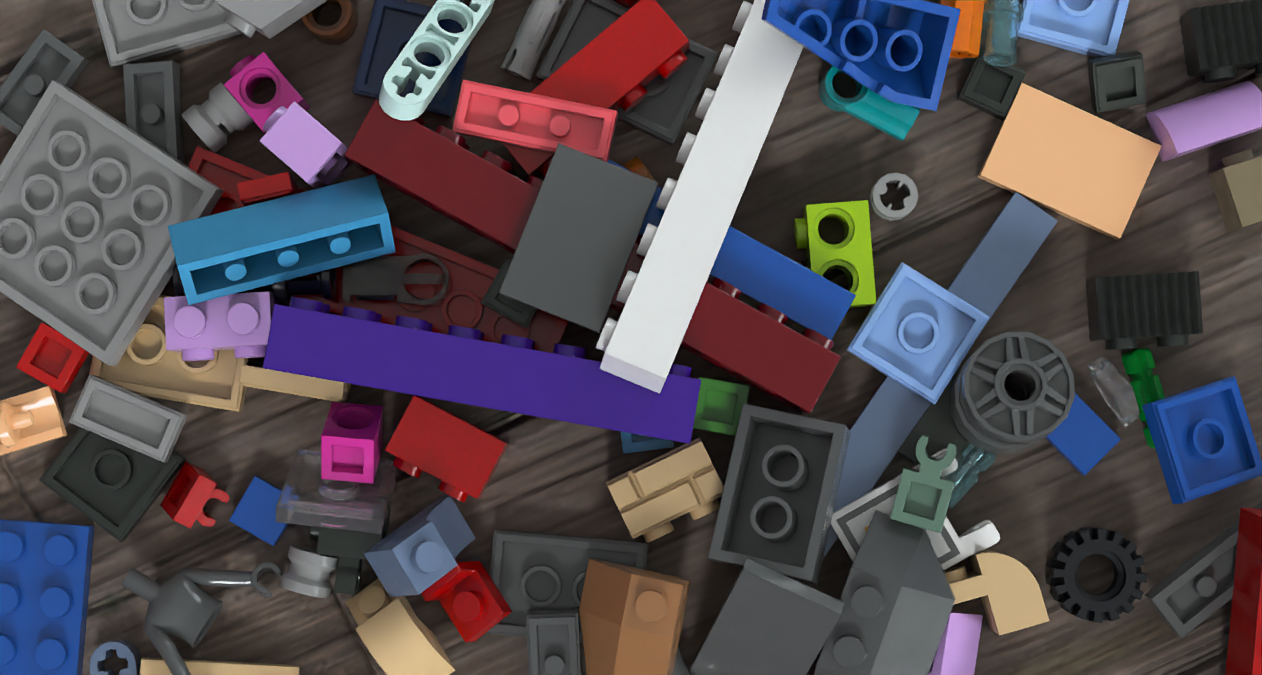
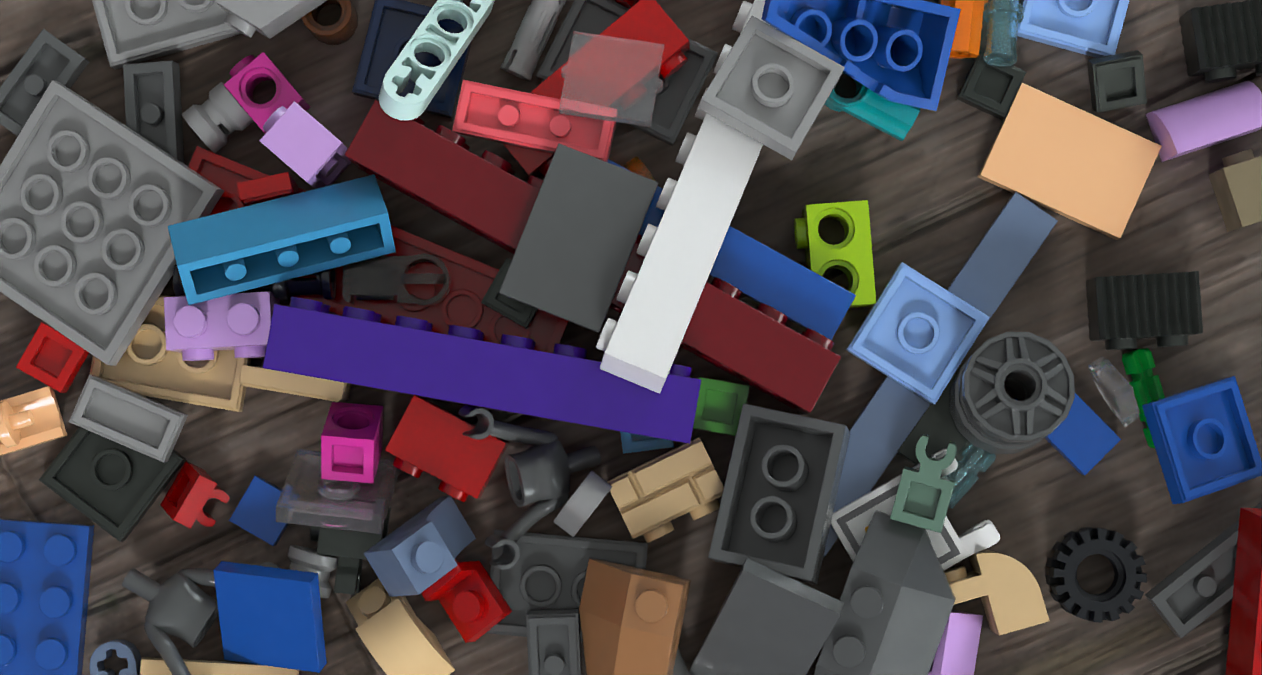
(270, 616): none -> blue tile
(532, 476): none -> dark grey piece
(582, 503): none -> light grey beam
(611, 79): none -> clear piece
(771, 87): none -> light grey plate
(906, 204): light grey bush -> none

